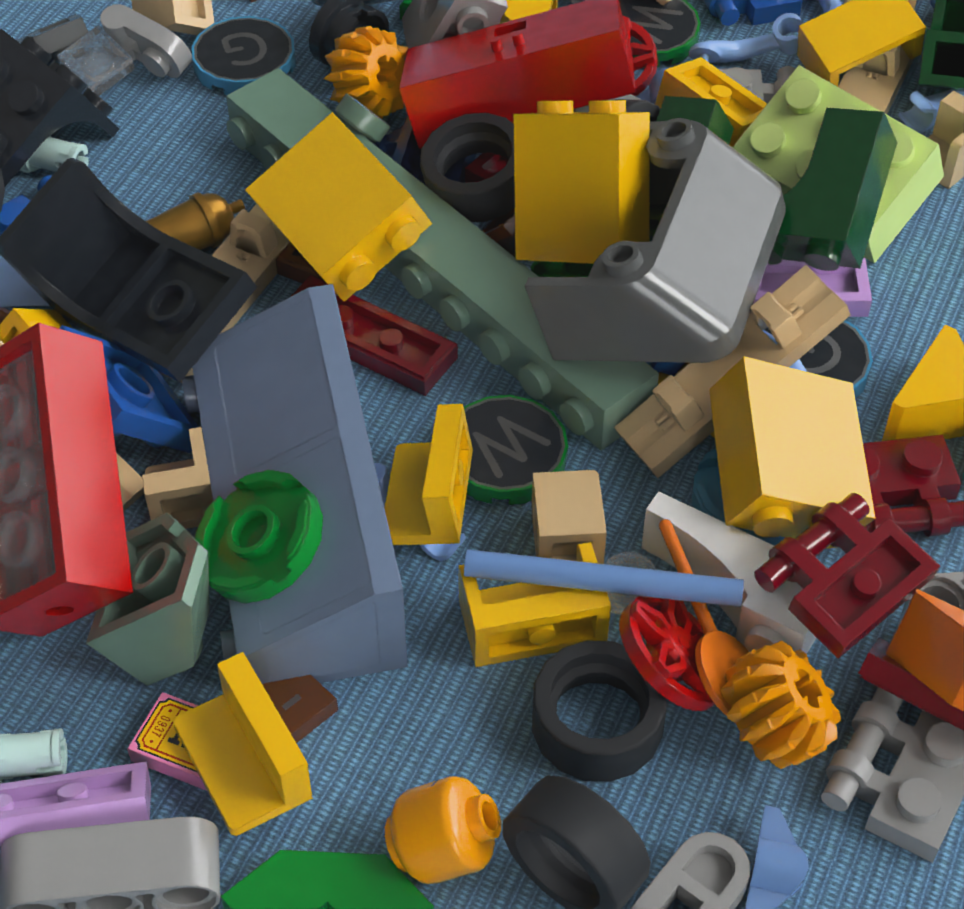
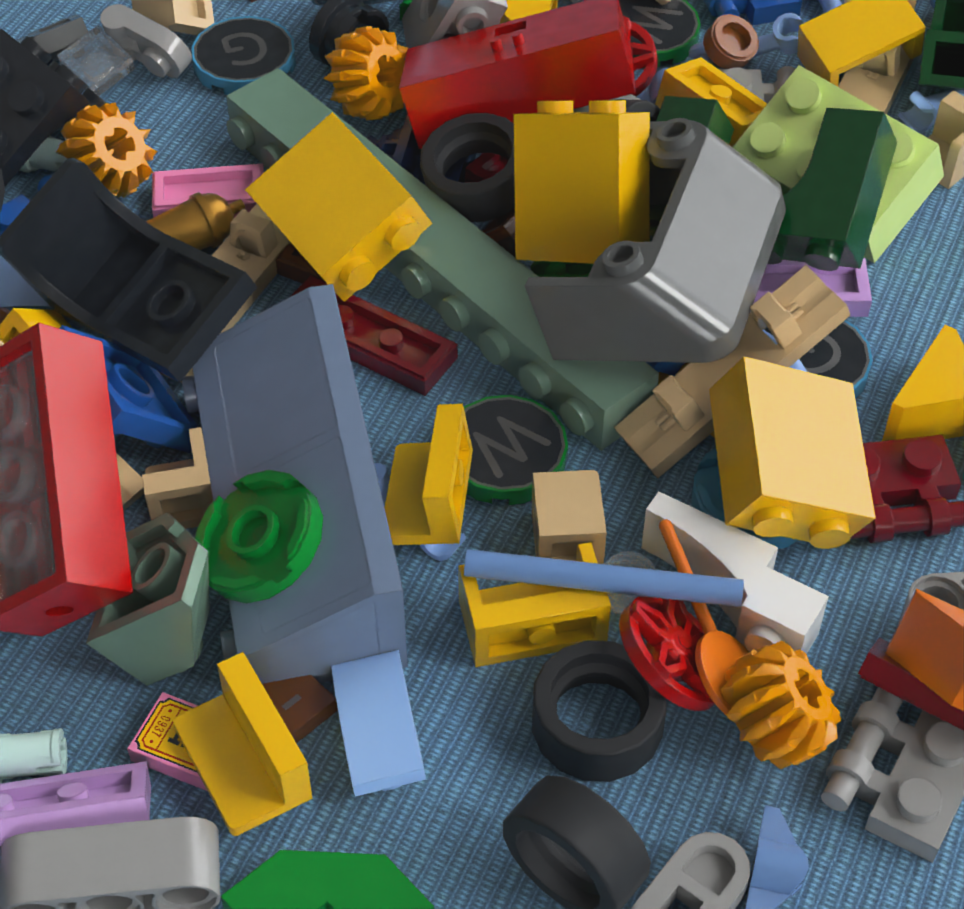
(109, 147): none -> light orange gear
(229, 182): none -> bright pink tile
(362, 118): sand green tile -> none
(377, 723): none -> light blue slope
(442, 830): light orange head -> none
(730, 41): none -> dark orange tile
(859, 588): dark red plate -> none

